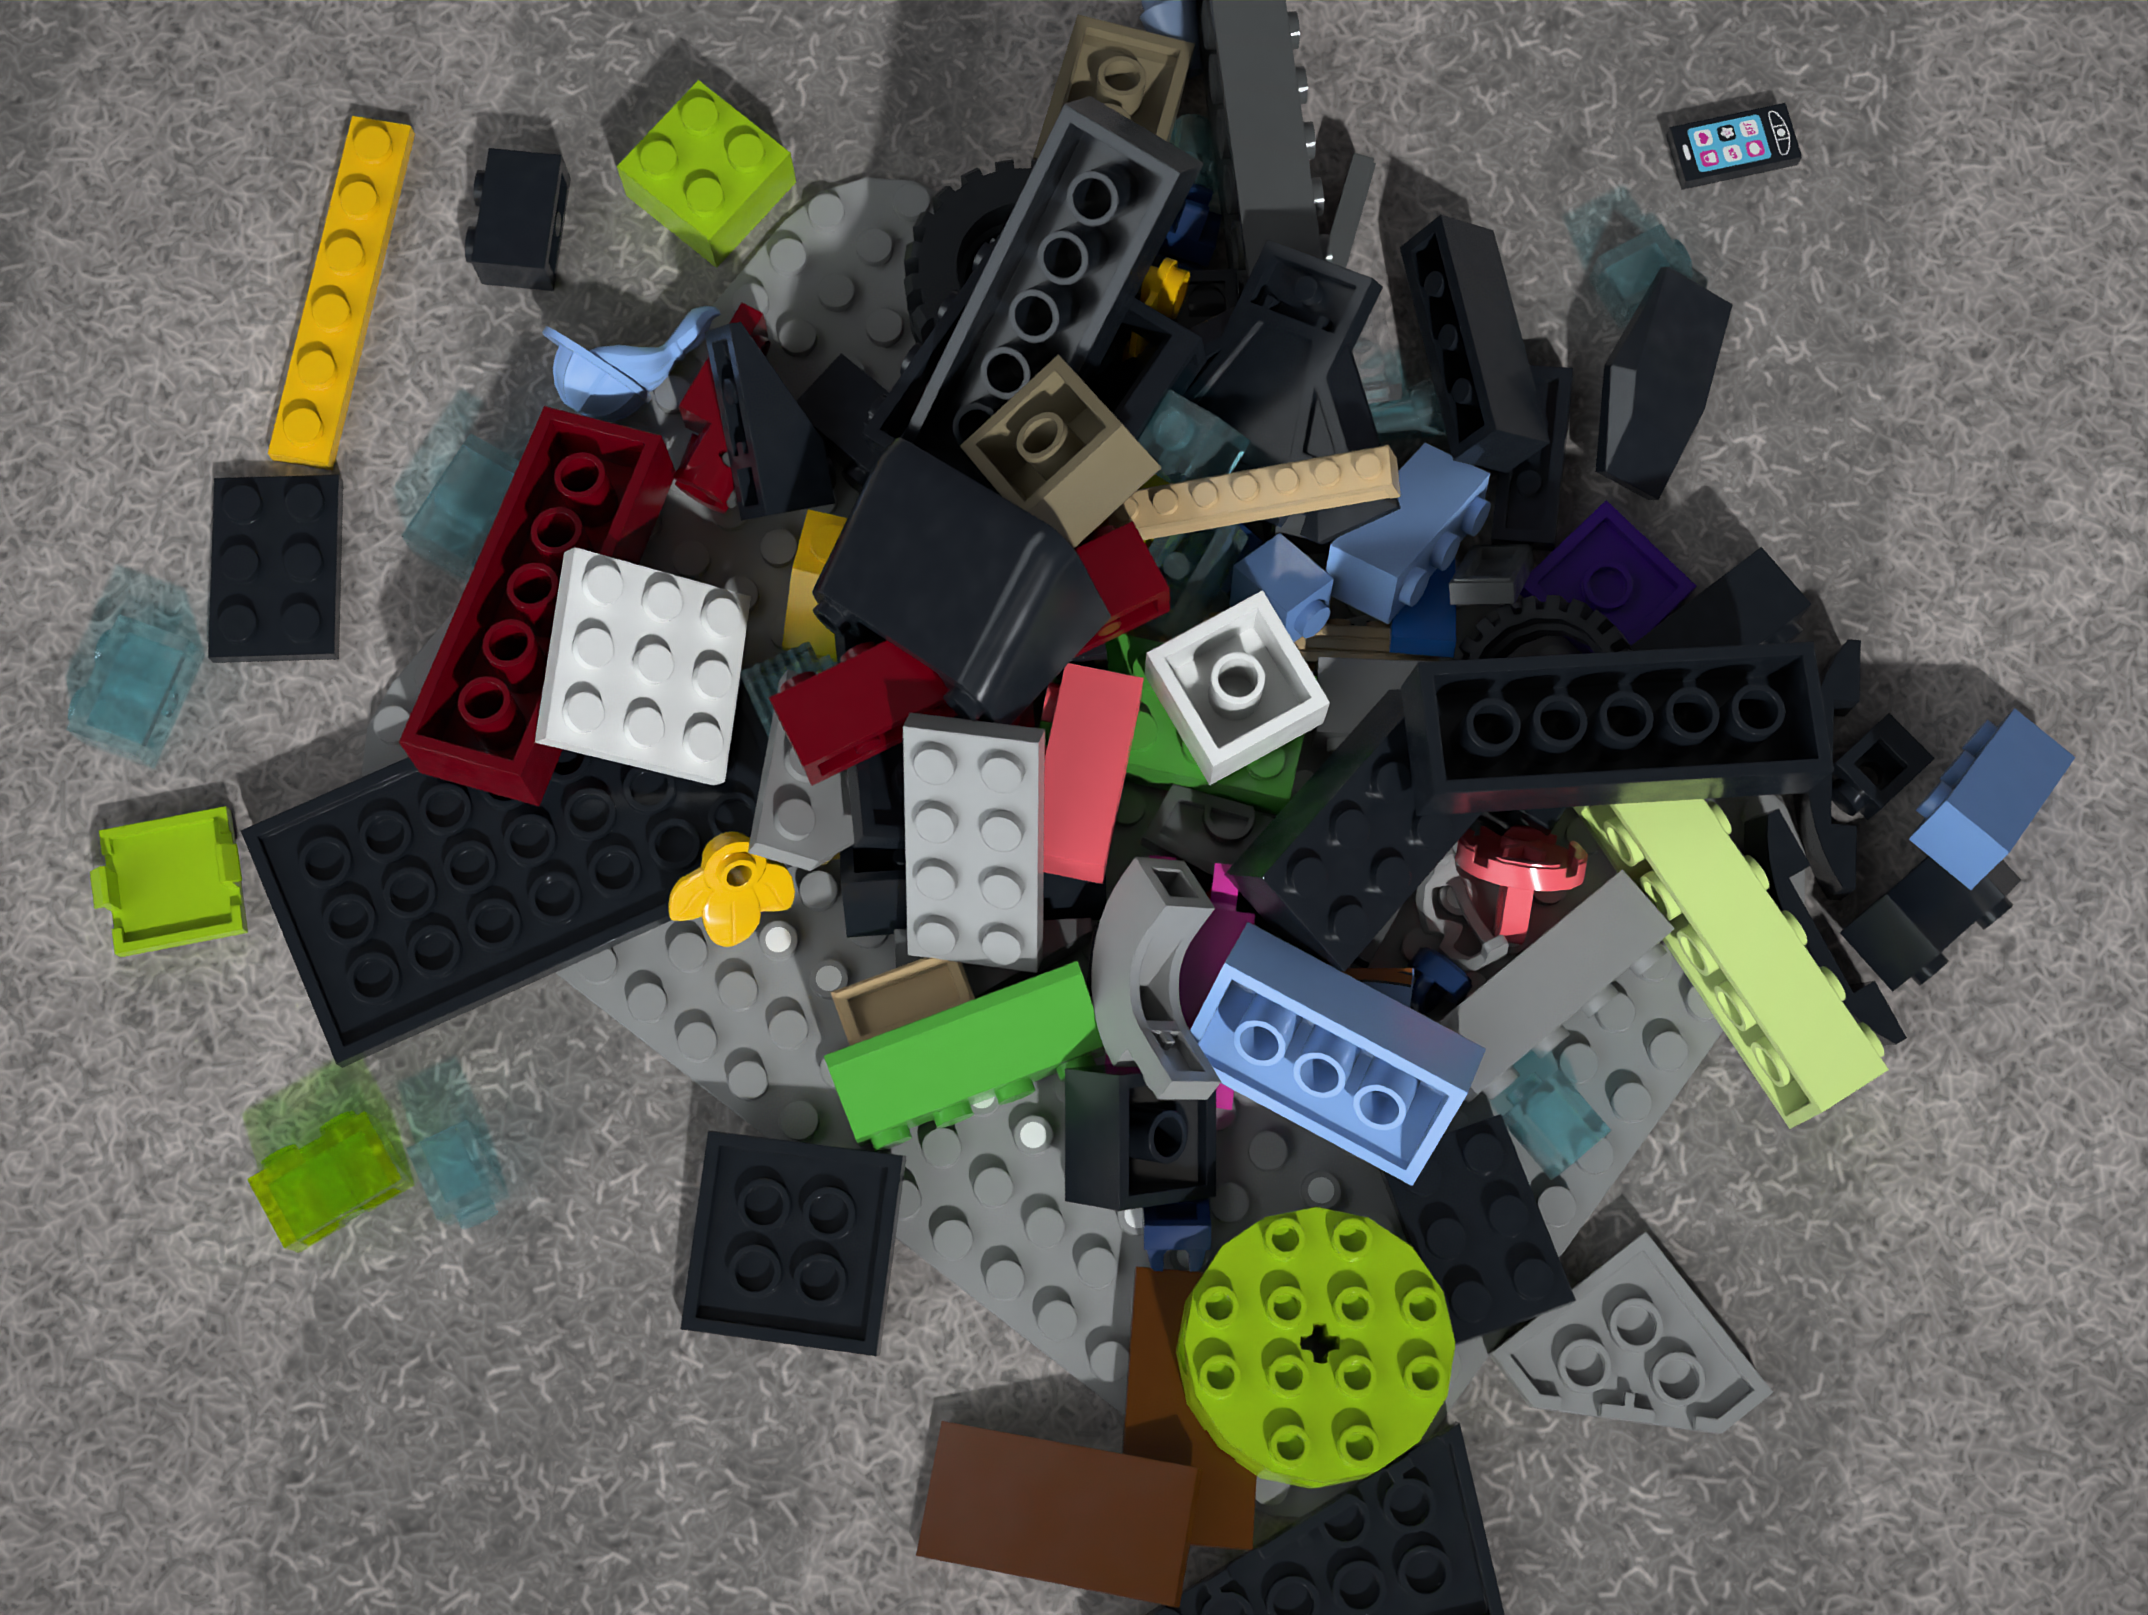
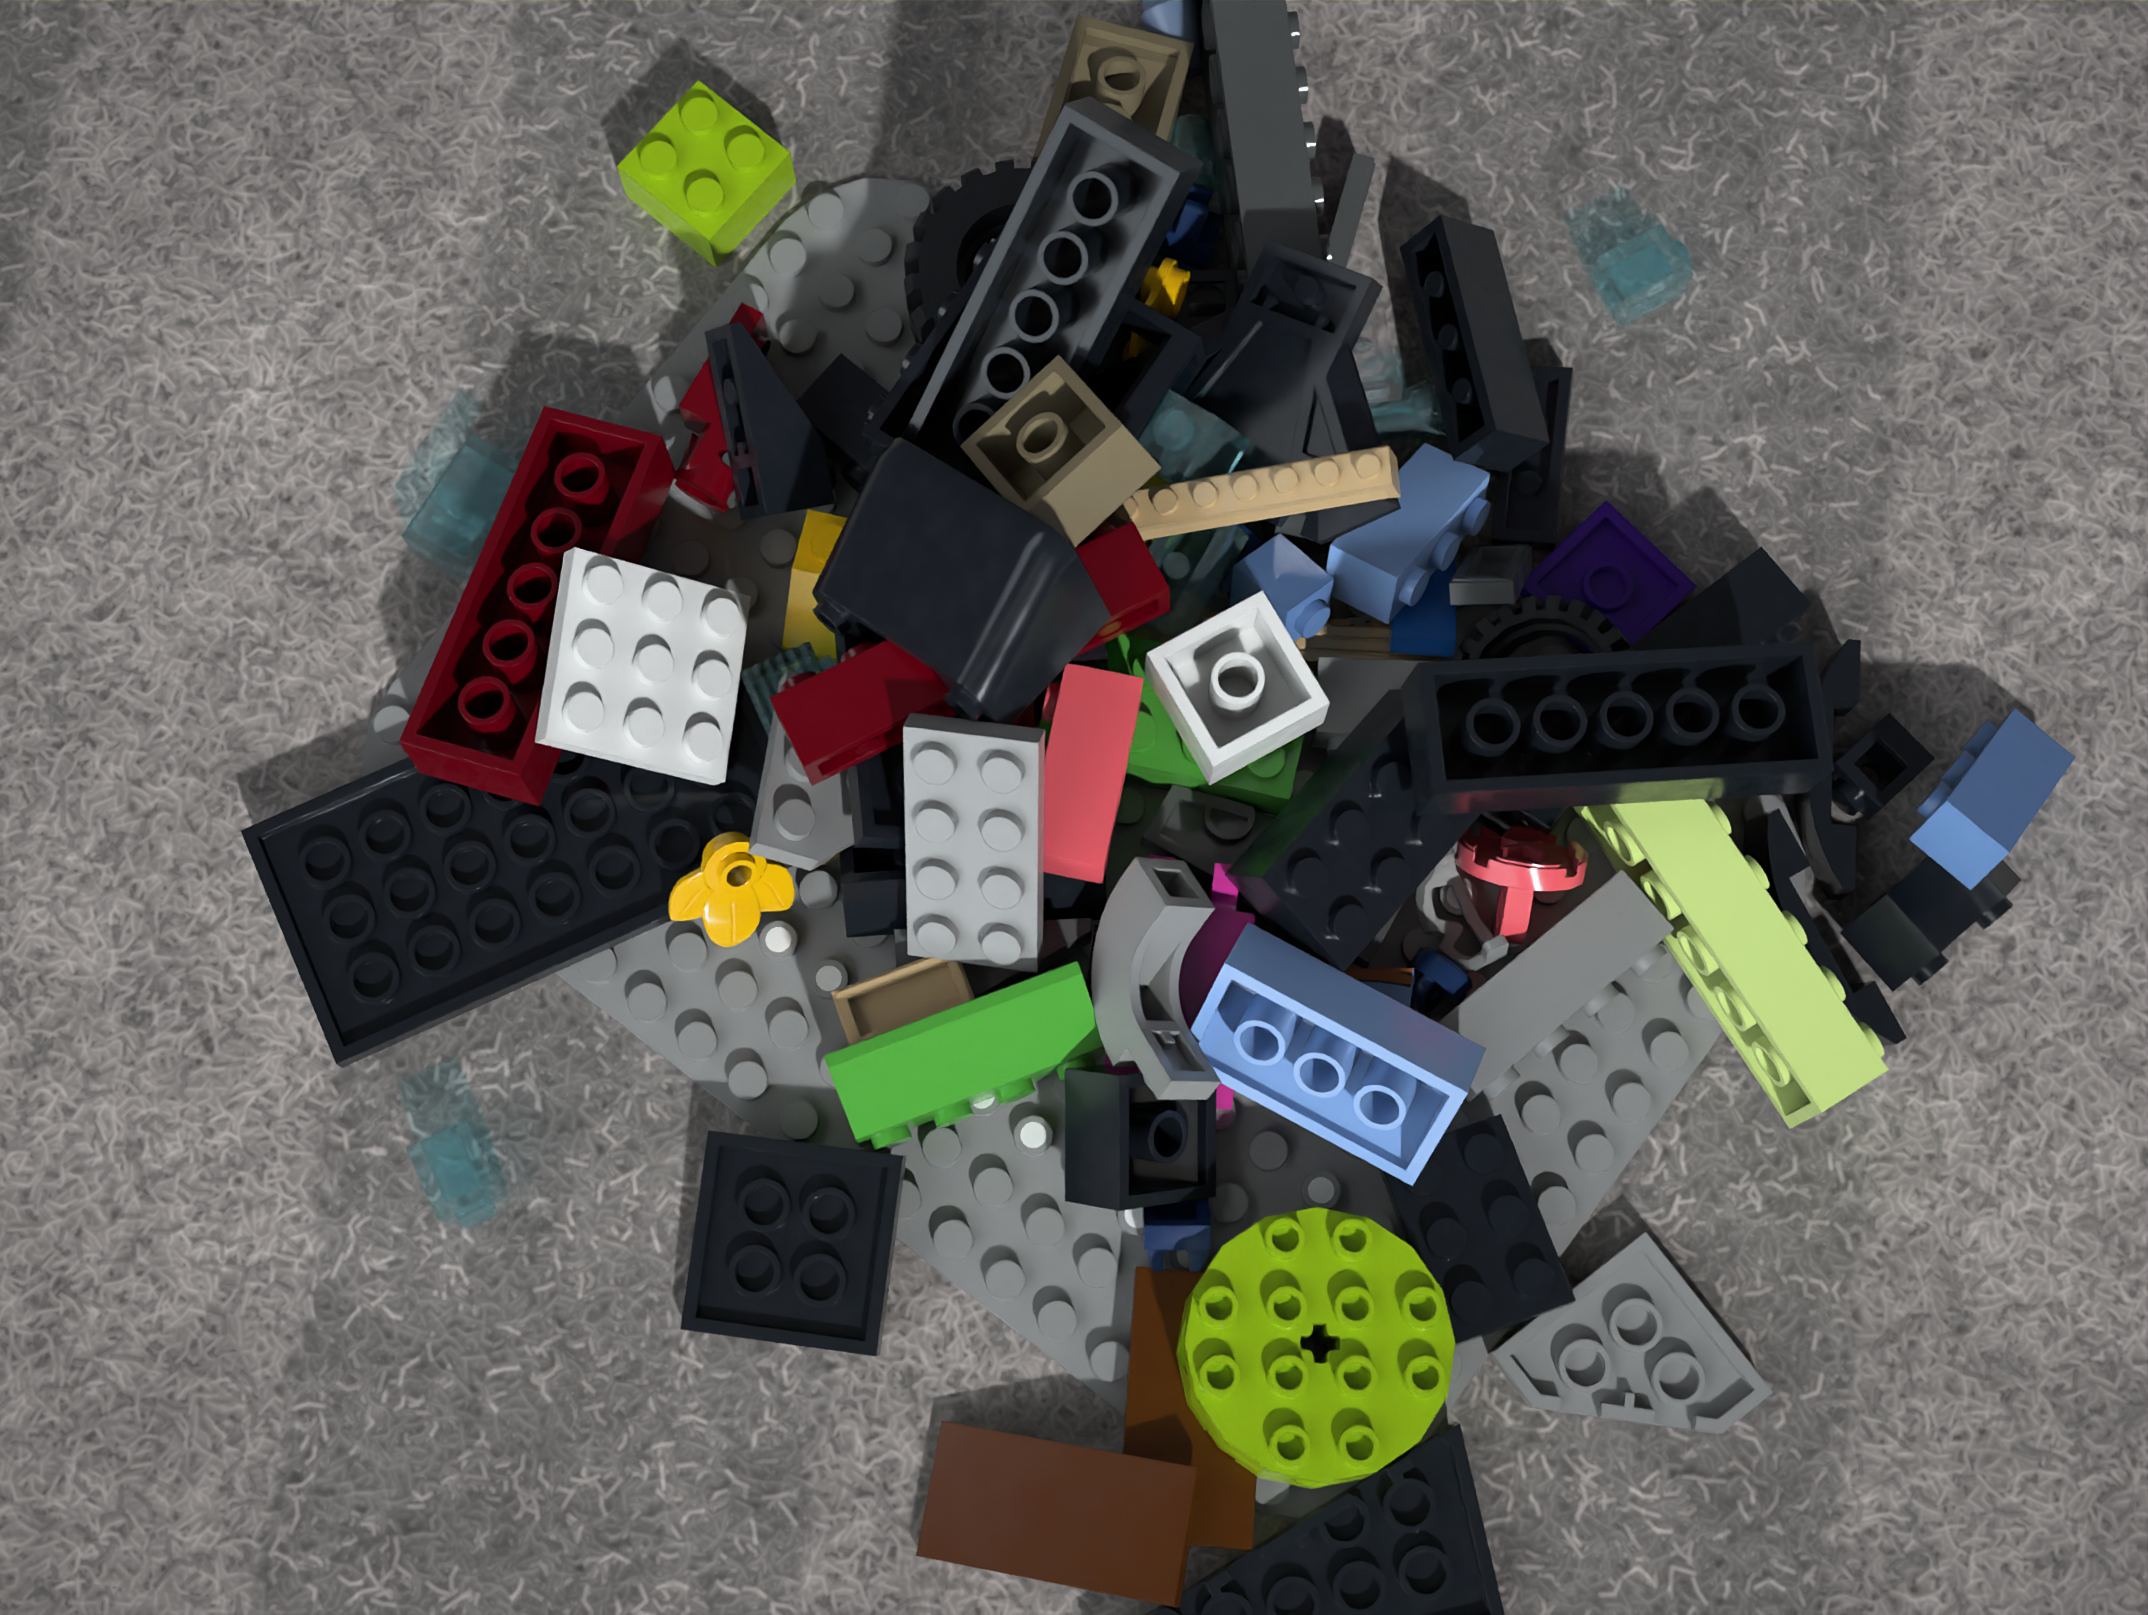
(134, 691): clear light blue brick -> none
(171, 881): lime piece -> none
(276, 569): black plate -> none
(329, 1179): clear neon green brick -> none
(341, 293): yellow plate -> none
(519, 219): black brick -> none
(617, 379): light blue piece -> none
(1553, 1122): clear light blue brick -> none
(1659, 382): black piece -> none
(1733, 146): tile -> none

